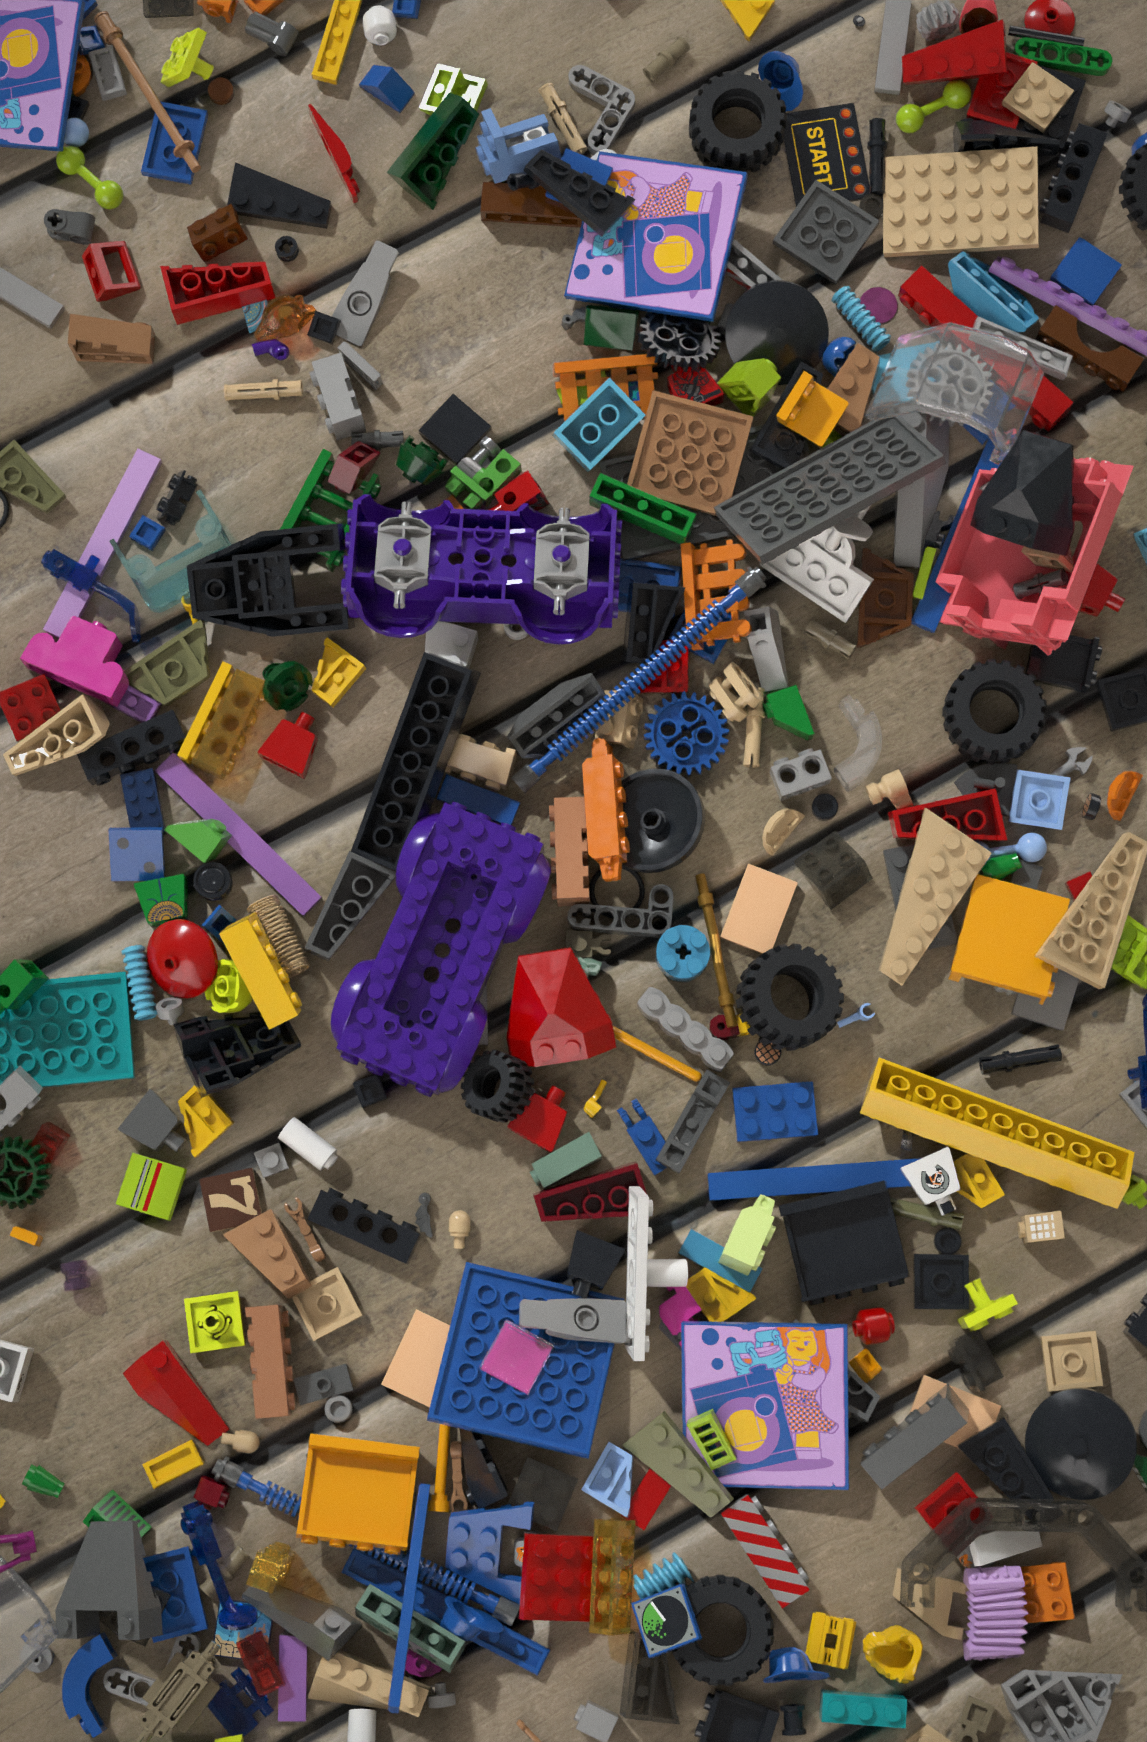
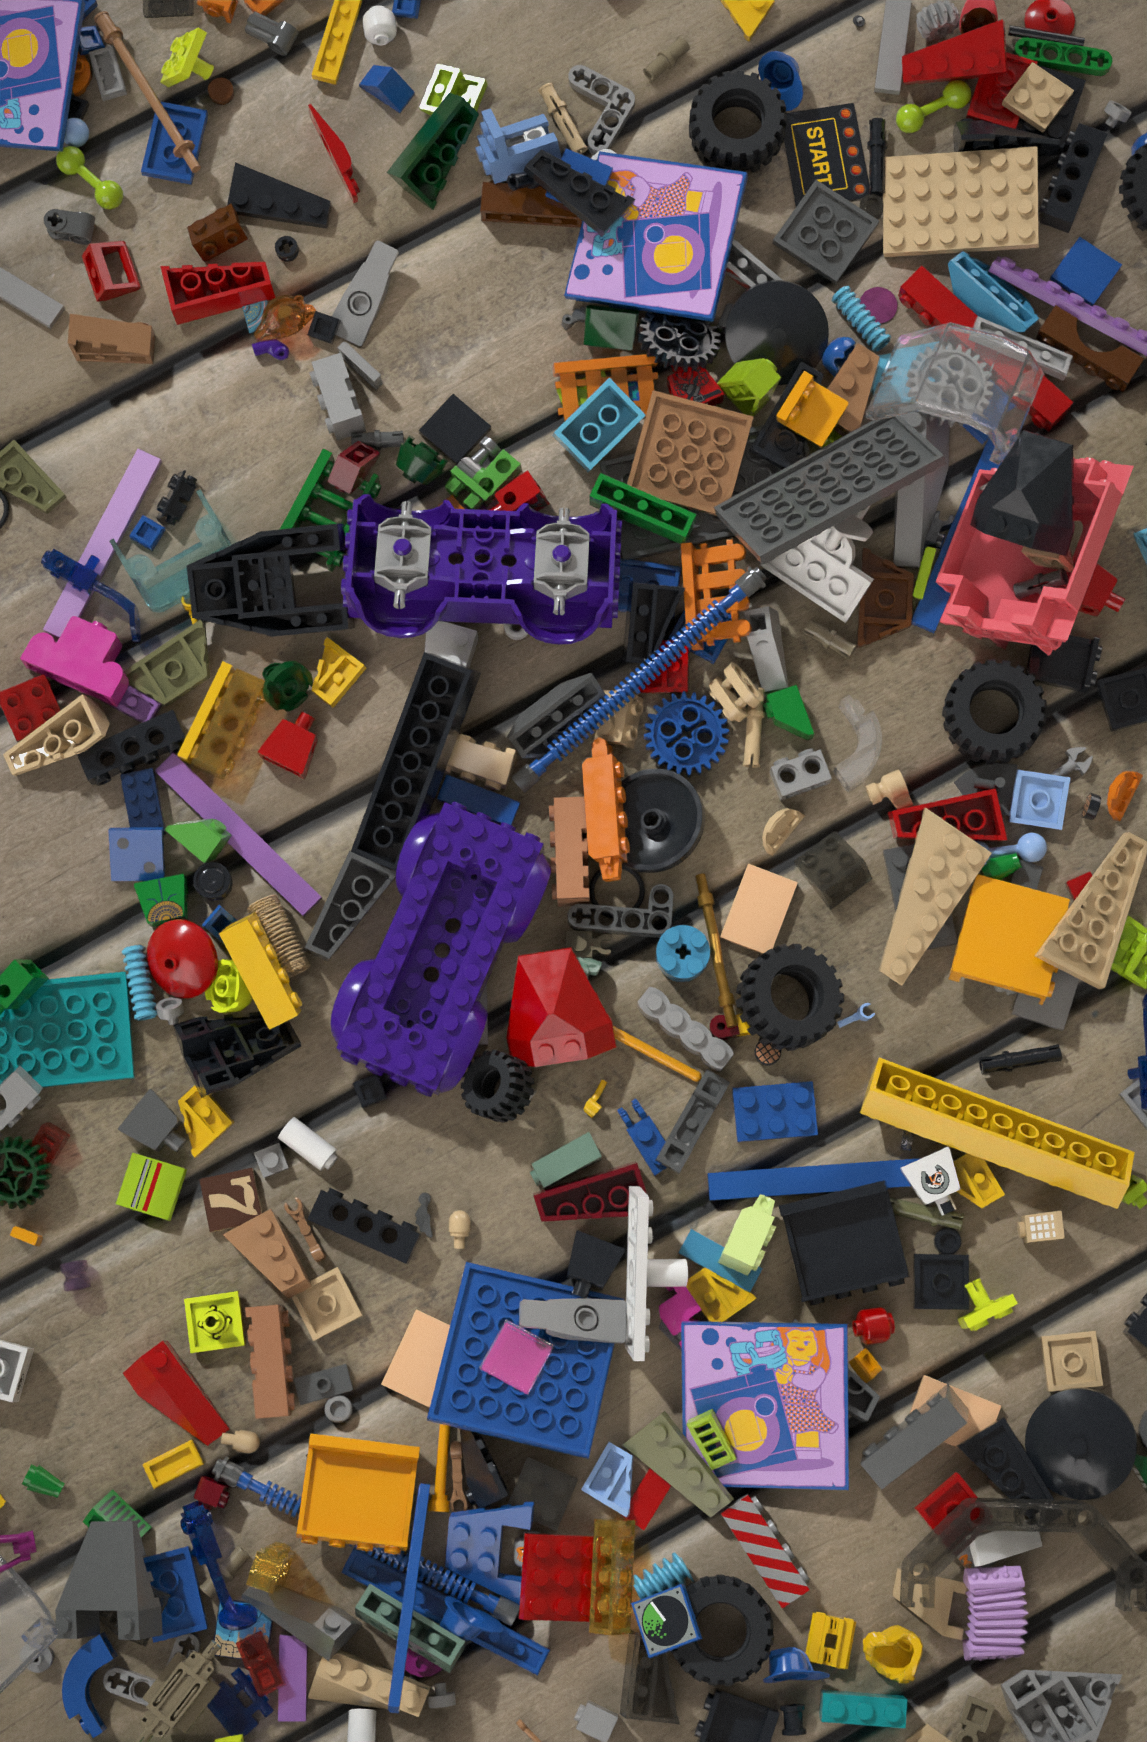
(294, 388): tan pin -> none
(542, 1120): red torso -> none
(824, 807): black tile -> none
(975, 1359): clear smoke bracket -> none
(1047, 1592): orange hinge -> none

